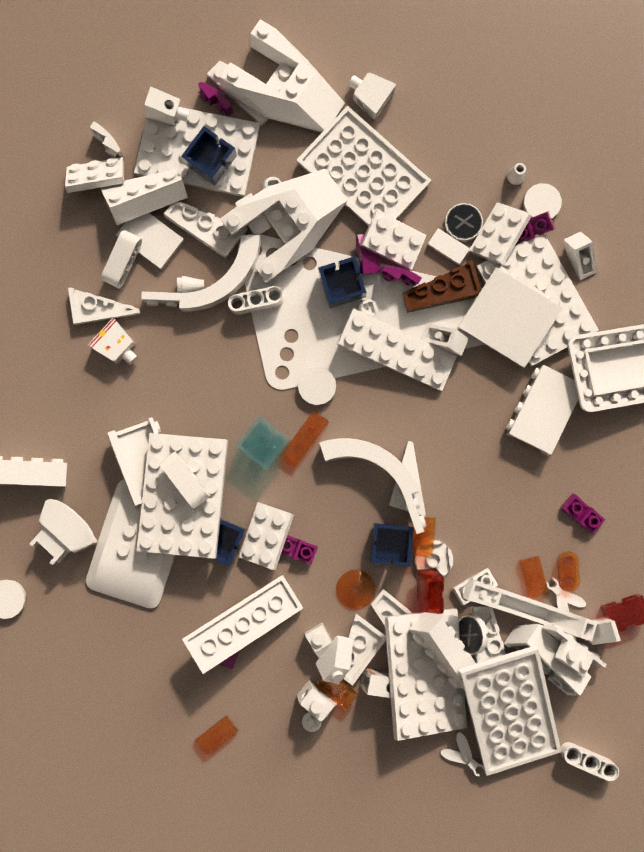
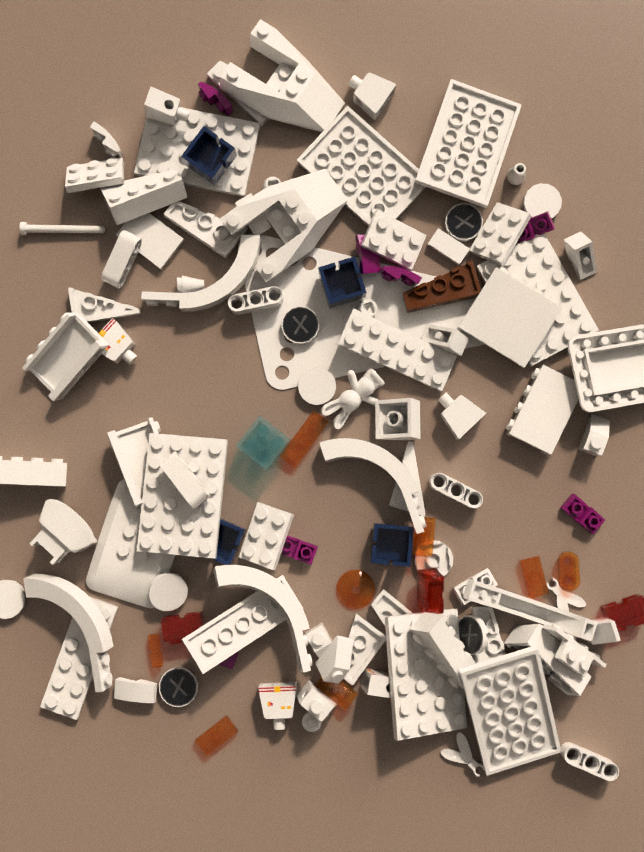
(25, 229): none -> white bar
(65, 354): none -> white panel
(73, 669): none -> white plate
(85, 613): none -> white arch
(135, 691): none -> white slope
(154, 646): none -> clear orange piece
(167, 591): none -> white tile
(177, 628): none -> clear red brick
(178, 686): none -> black tile
(277, 592): none -> white arch
(277, 702): none -> white torso
(300, 325): none -> black tile
(351, 399): none -> white animal
(397, 419): none -> white slope
(459, 414): none -> white torso
(465, 491): none -> white beam
(468, 143): none -> white plate
(595, 436): none -> white slope

